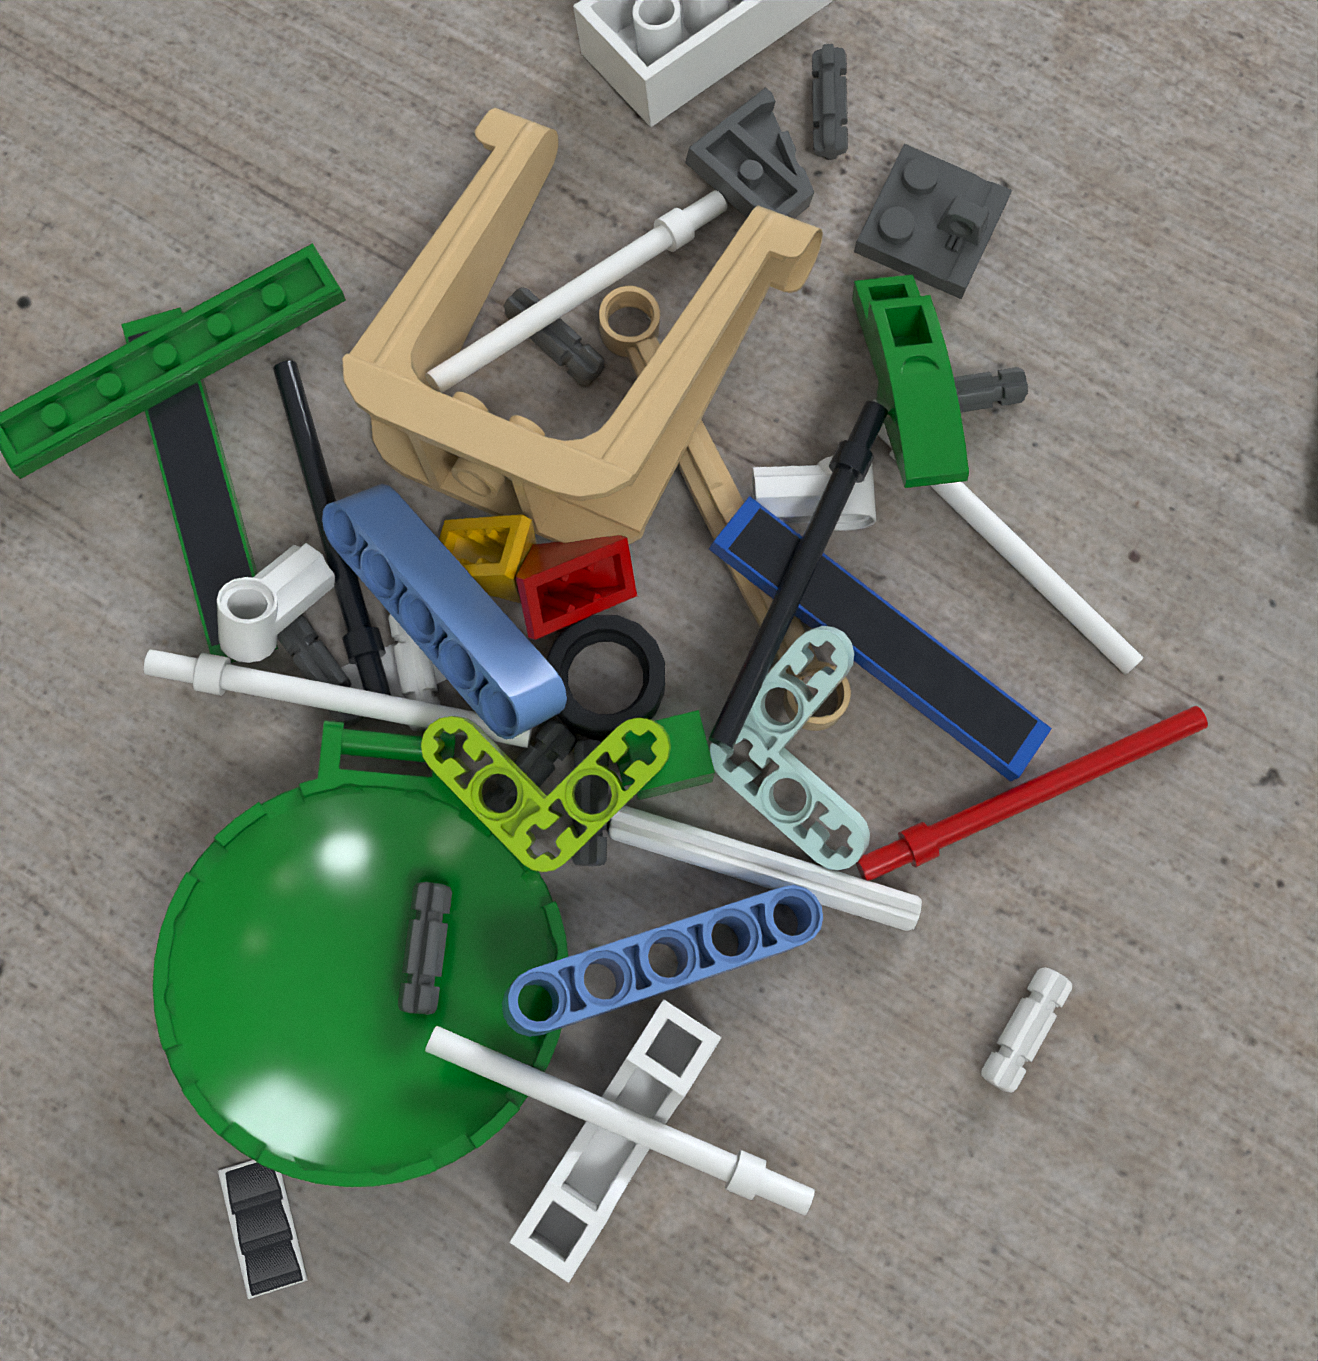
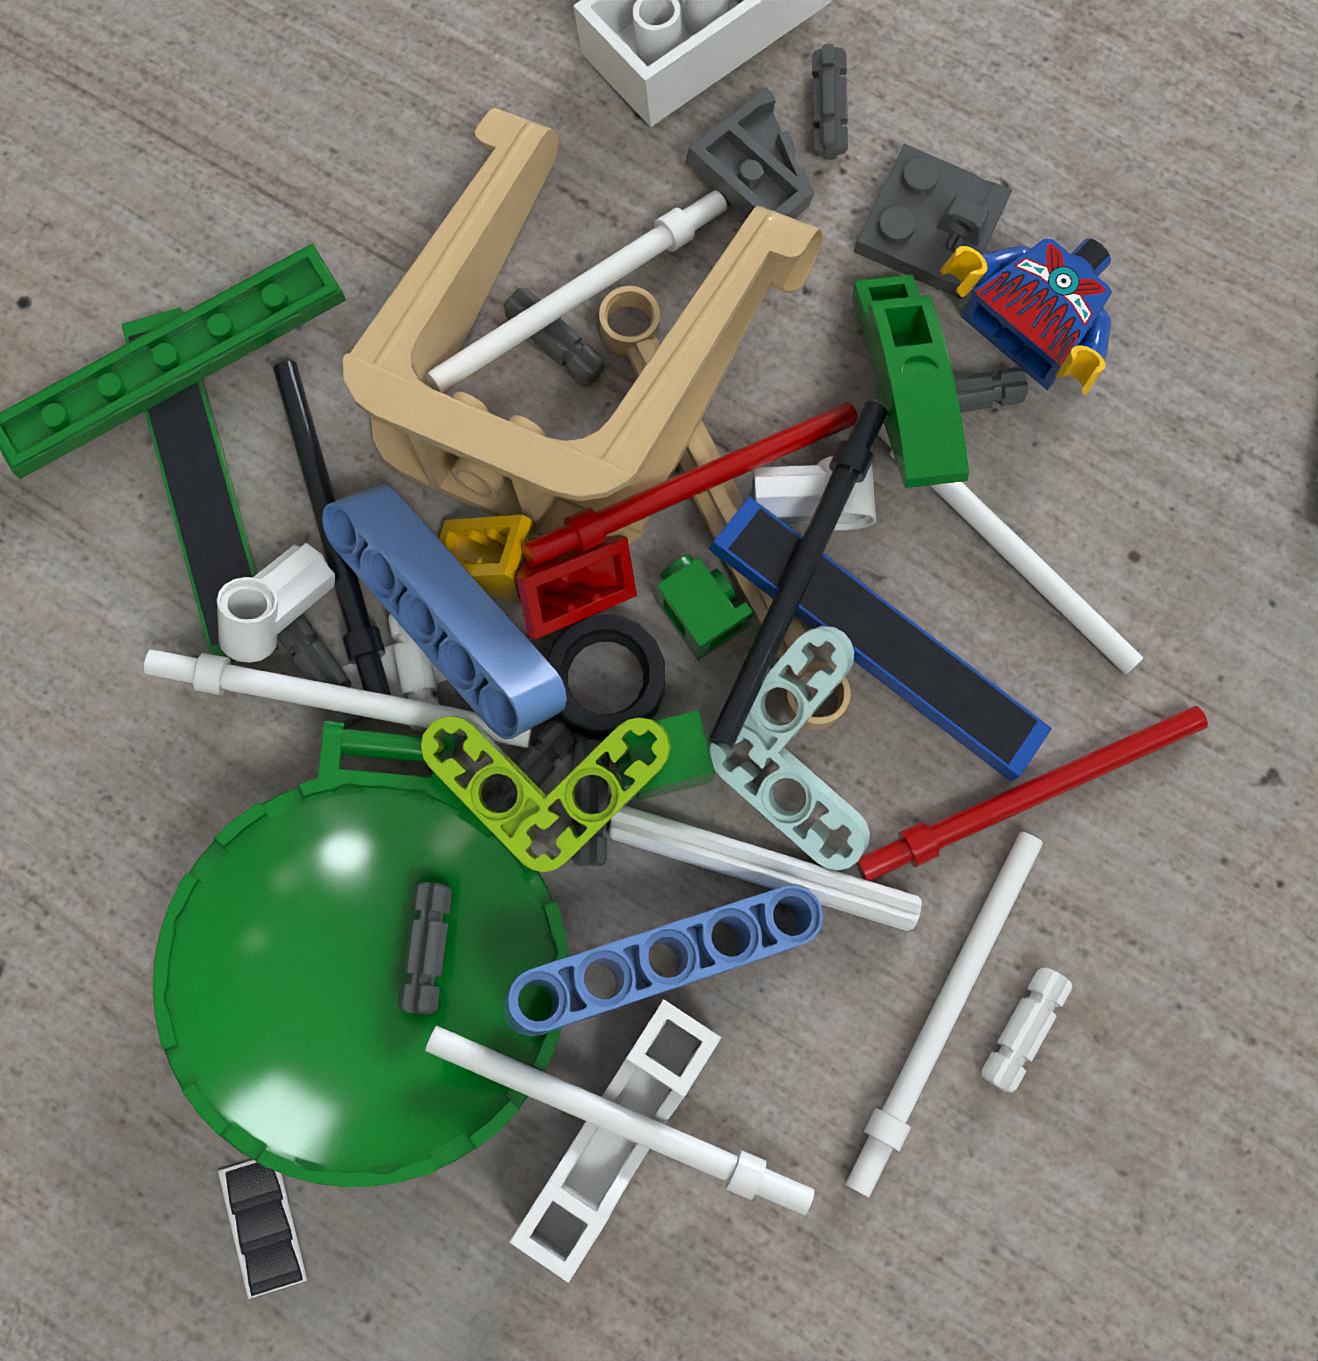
(589, 528): none -> red bar
(701, 605): none -> green brick
(888, 1126): none -> white bar
(1040, 306): none -> torso

